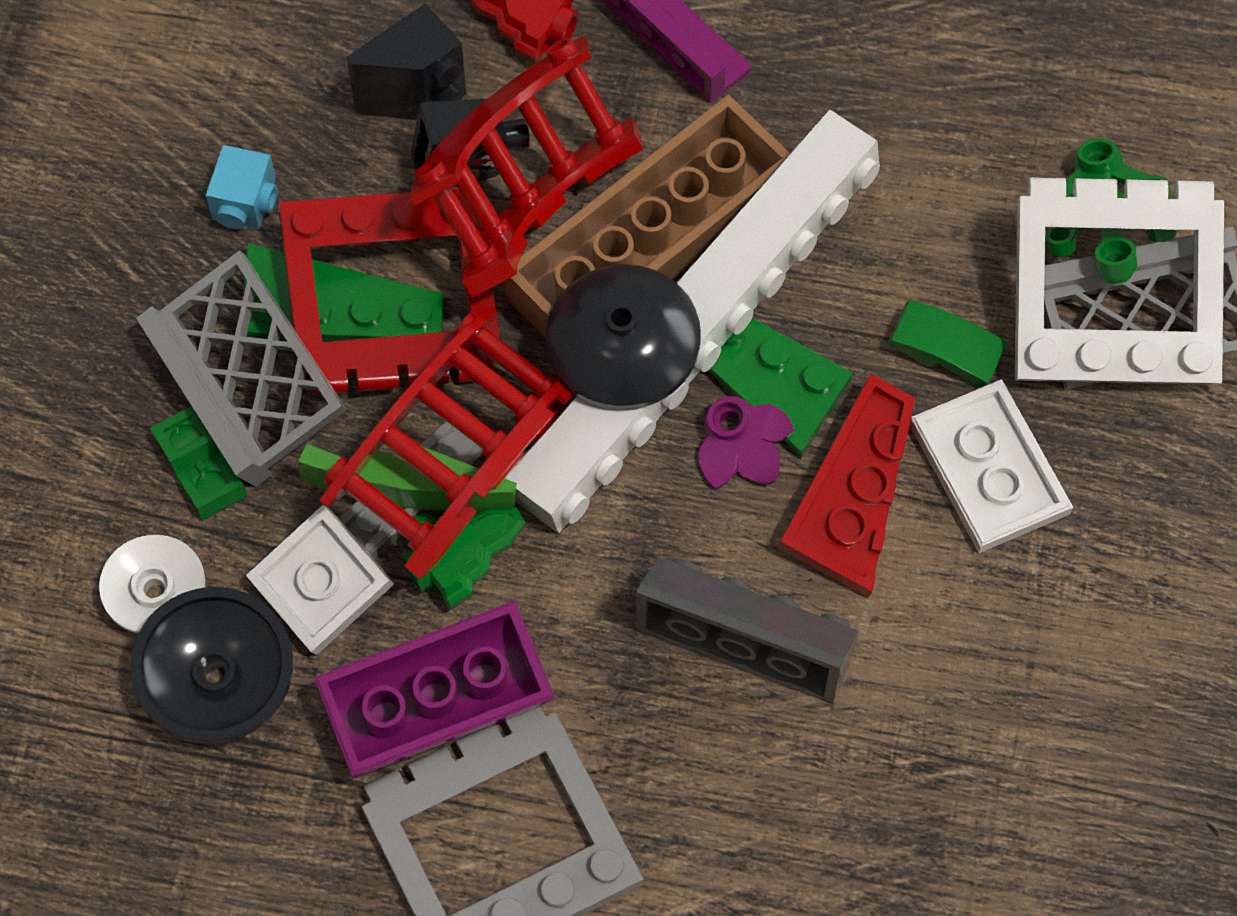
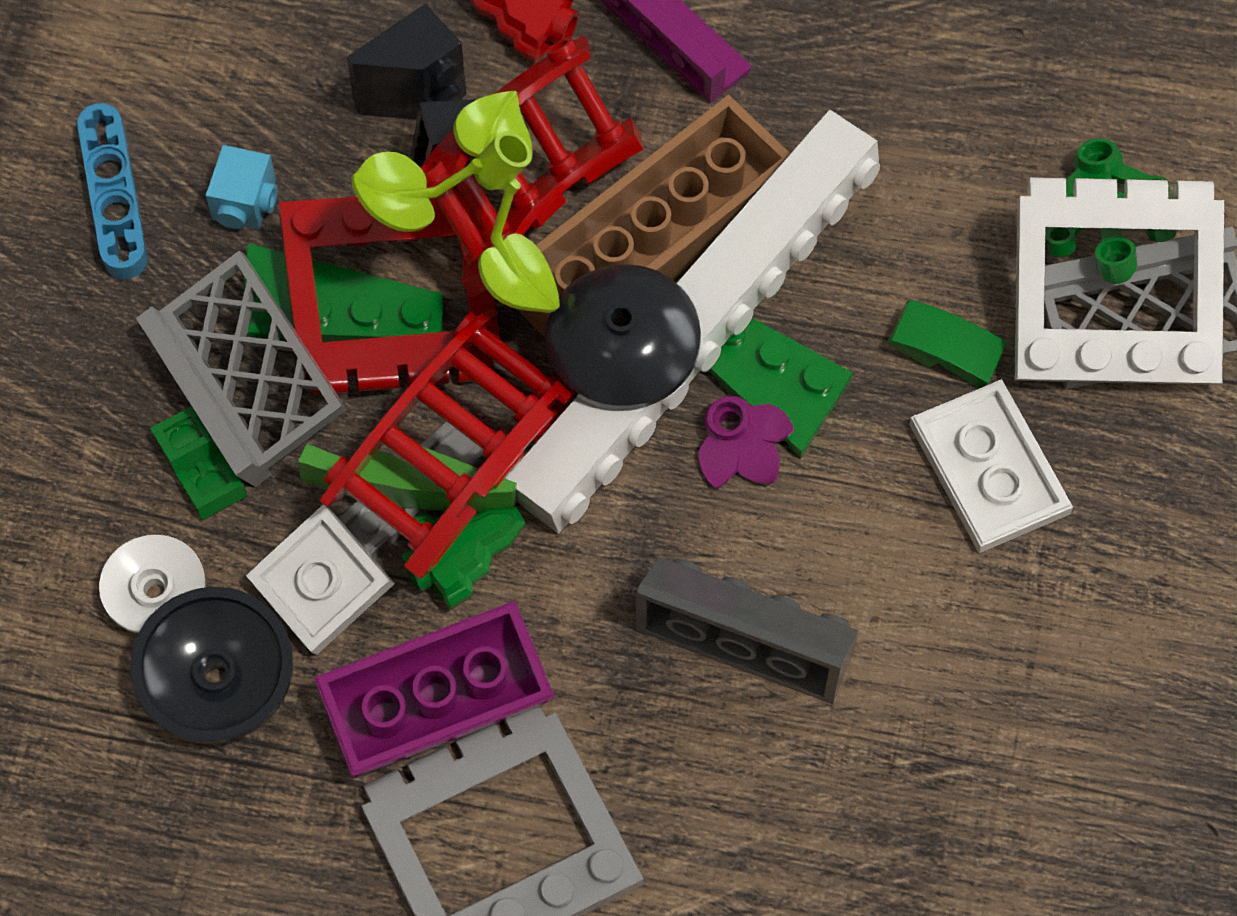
(112, 190): none -> dark azure beam
(494, 132): none -> lime plant
(849, 499): red wing -> none

